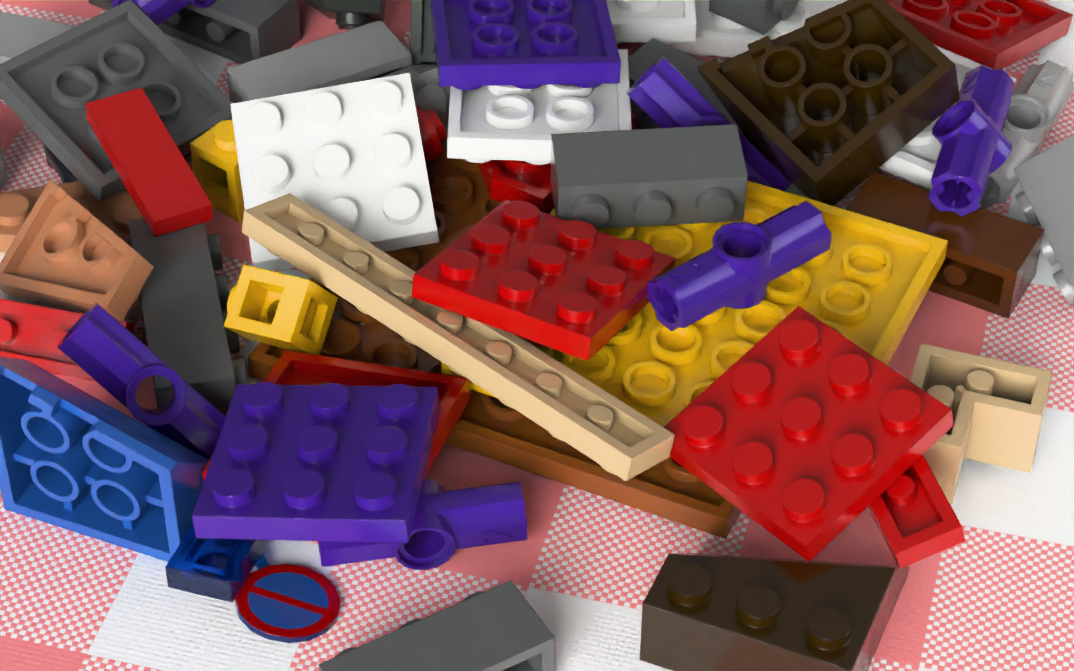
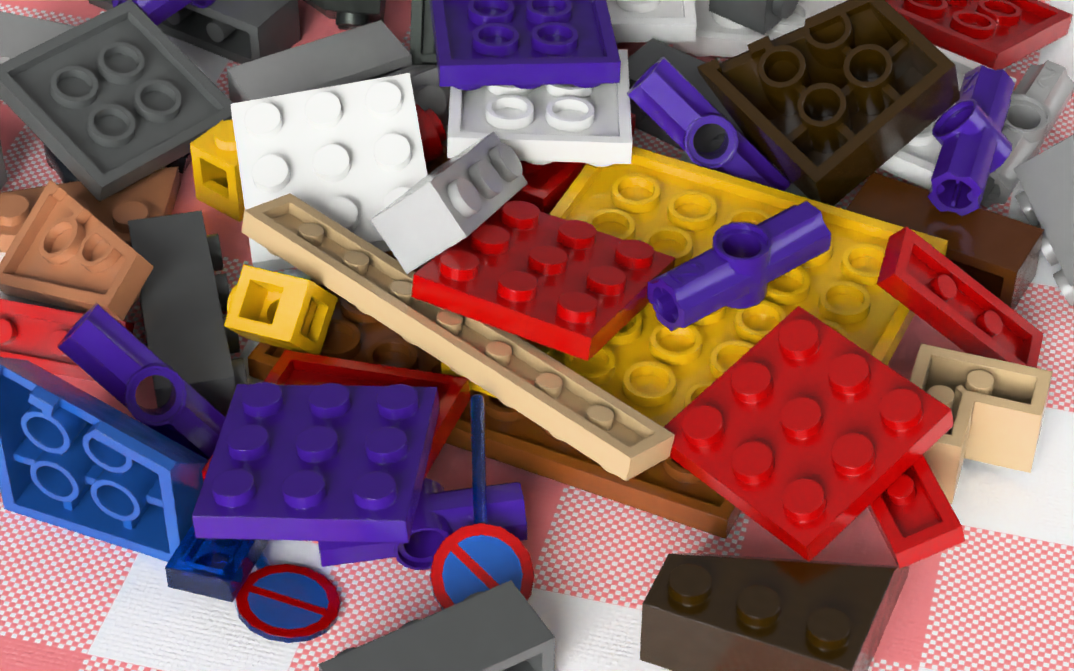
(148, 162): red tile -> none
(450, 202): none -> light grey brick
(481, 553): none -> piece
(649, 176): dark grey brick -> none
(955, 302): none -> red plate

